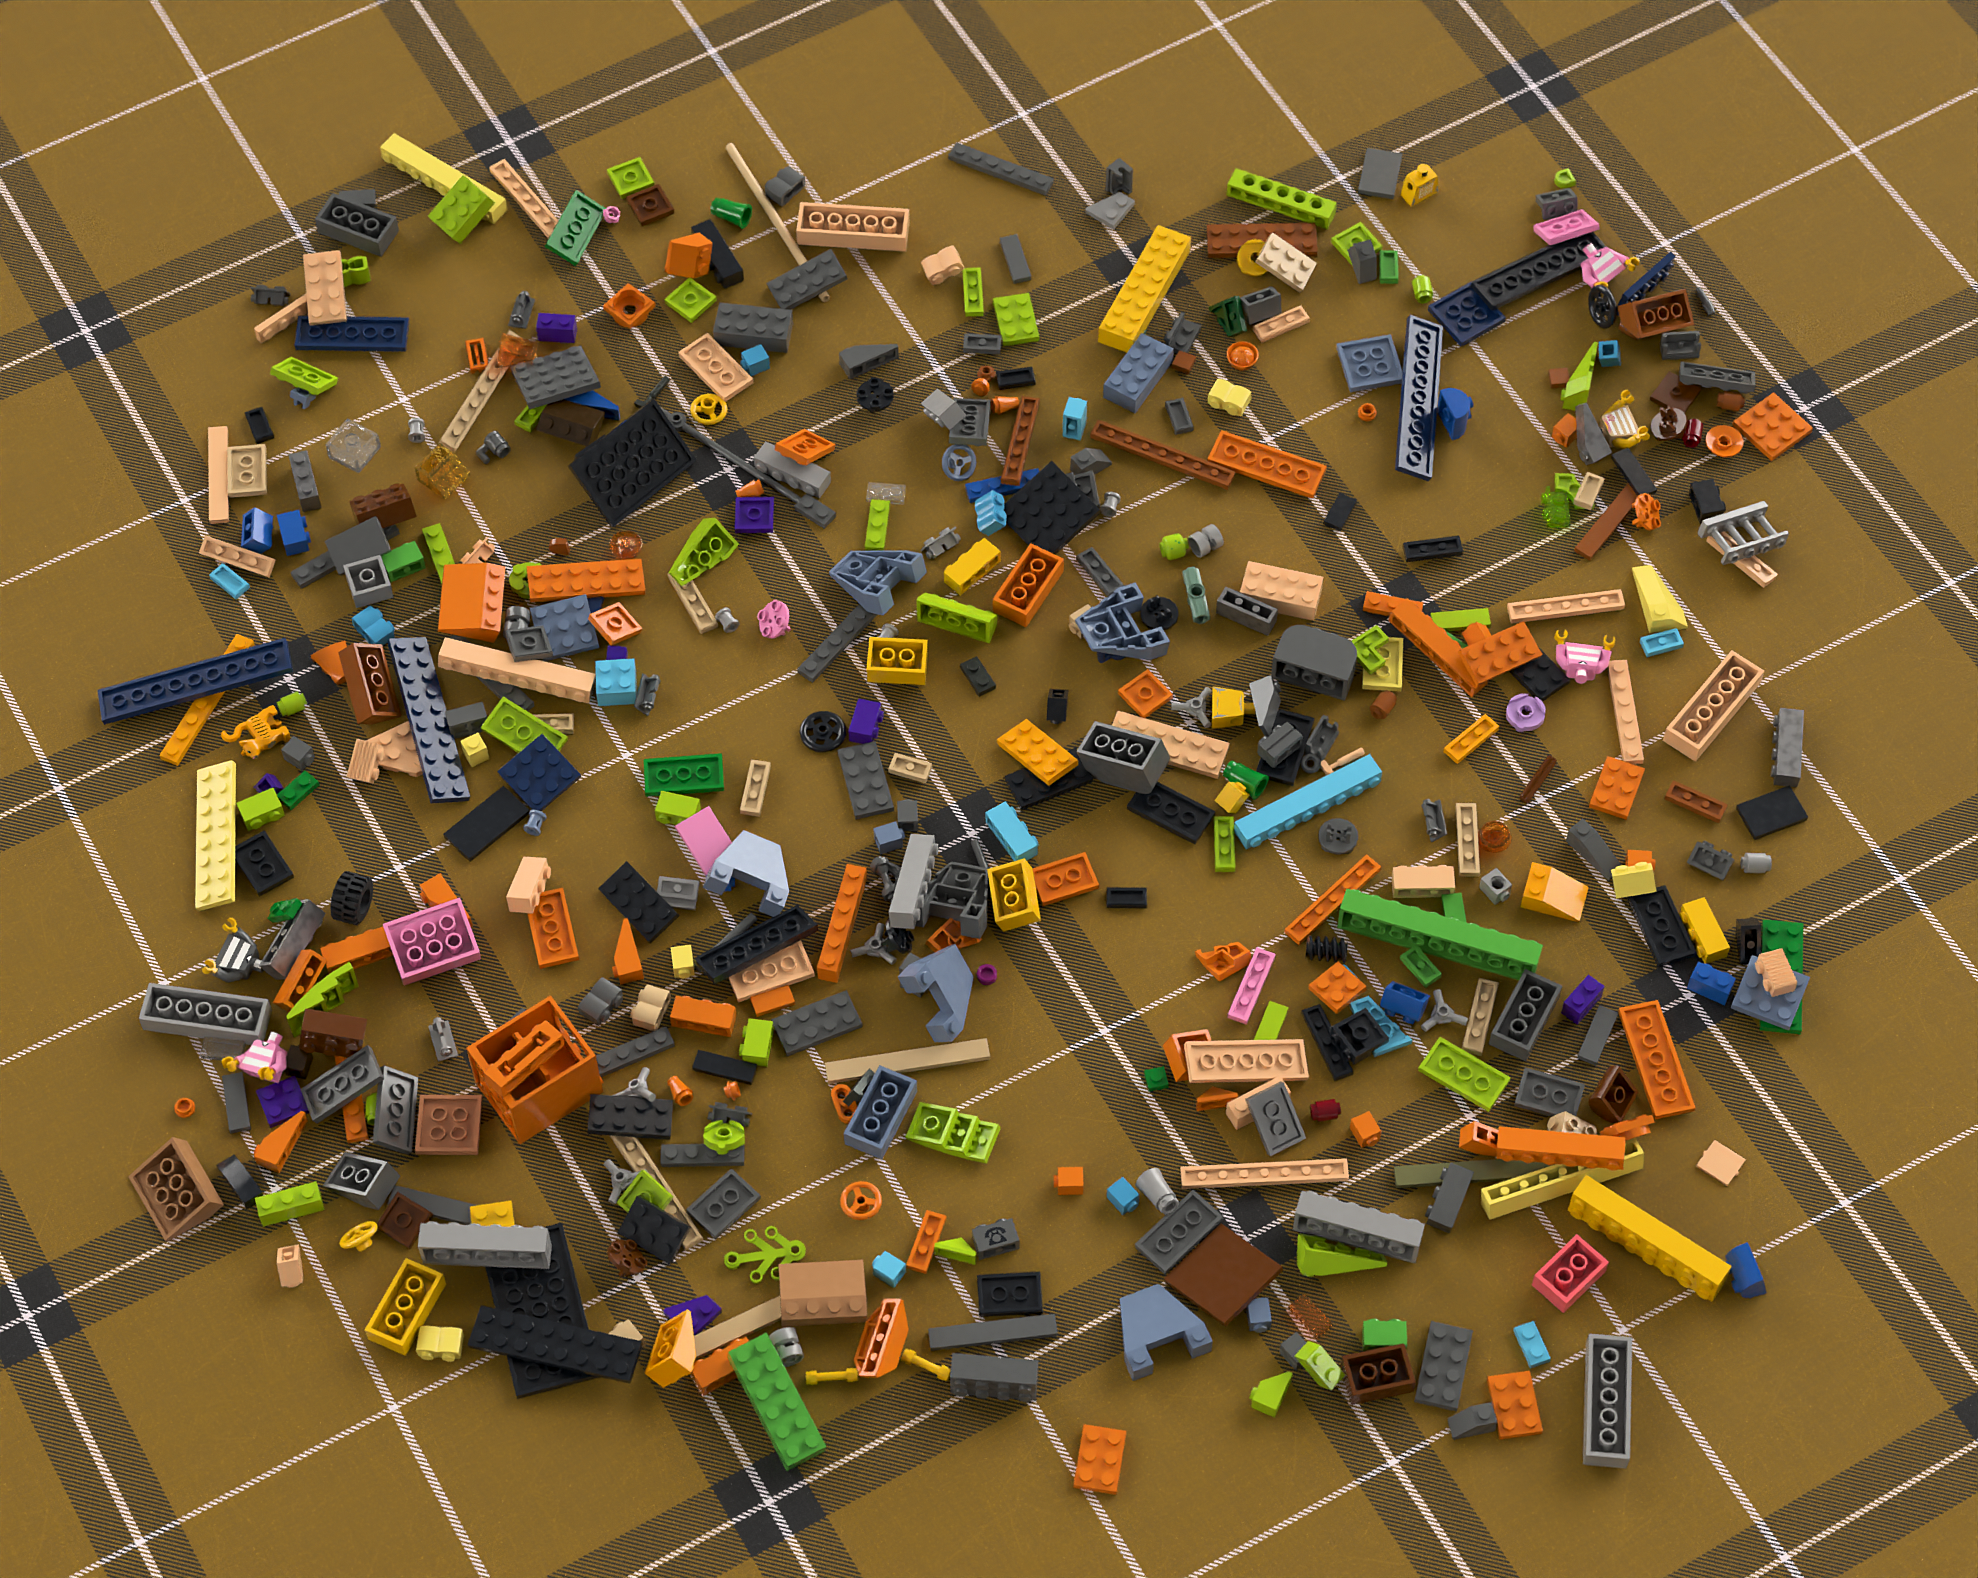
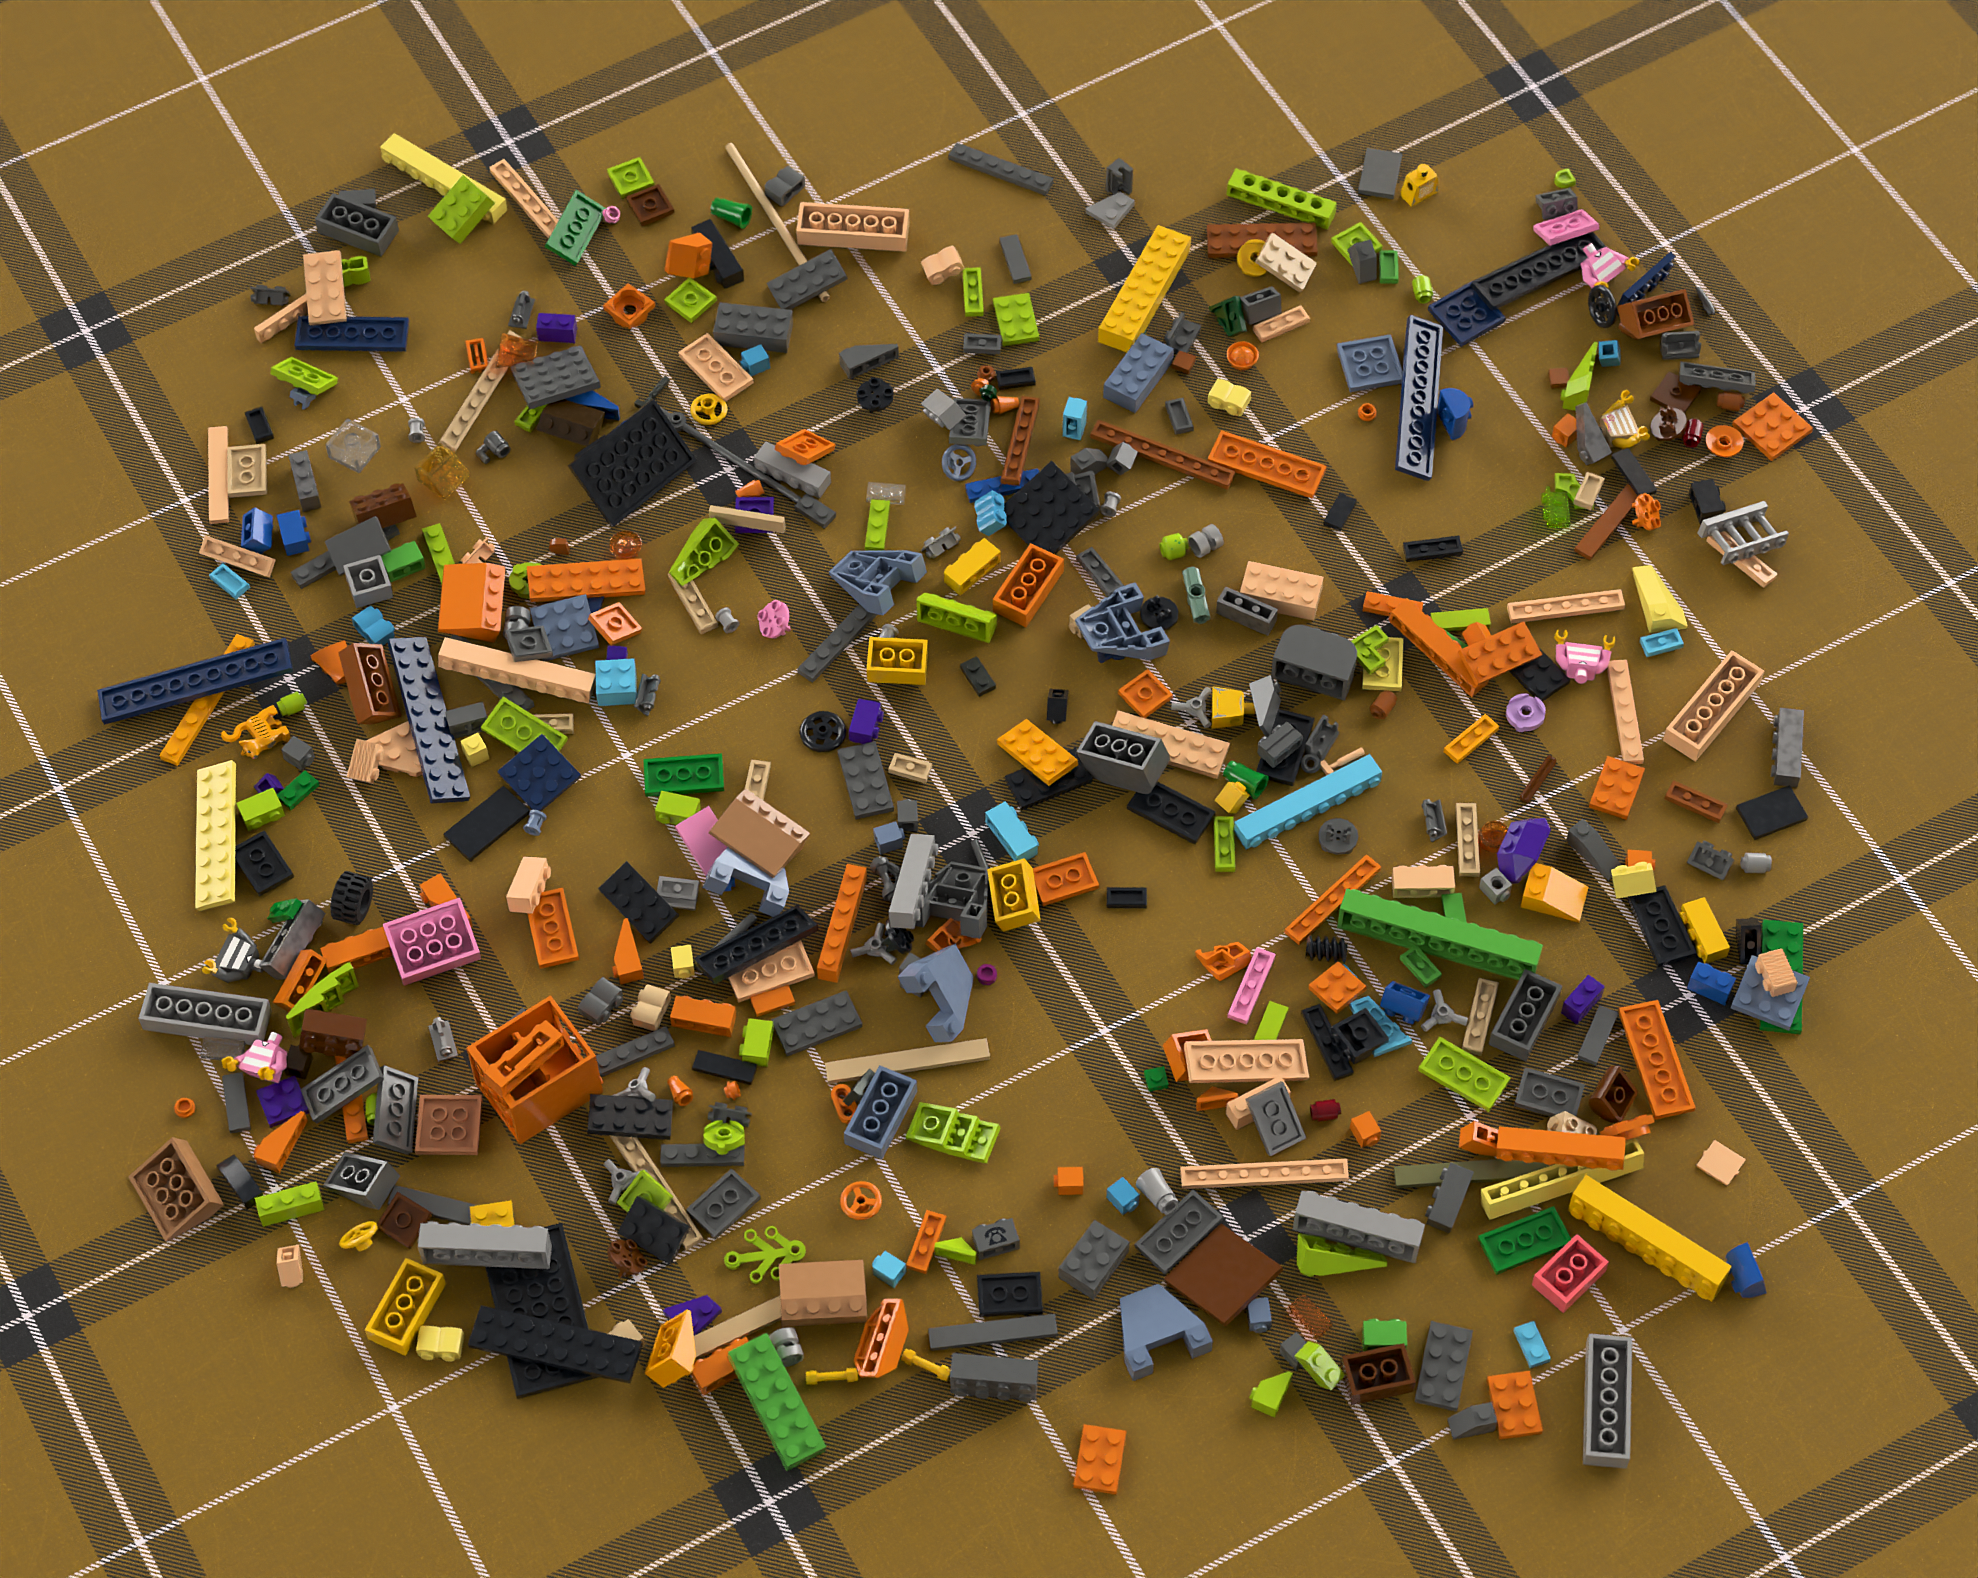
(748, 519): none -> tan tile
(759, 833): none -> medium nougat slope
(988, 392): none -> dark green plate
(1093, 1259): none -> dark grey brick
(1121, 458): none -> brick
(1522, 847): none -> dark purple wedge
(1524, 1240): none -> green plate

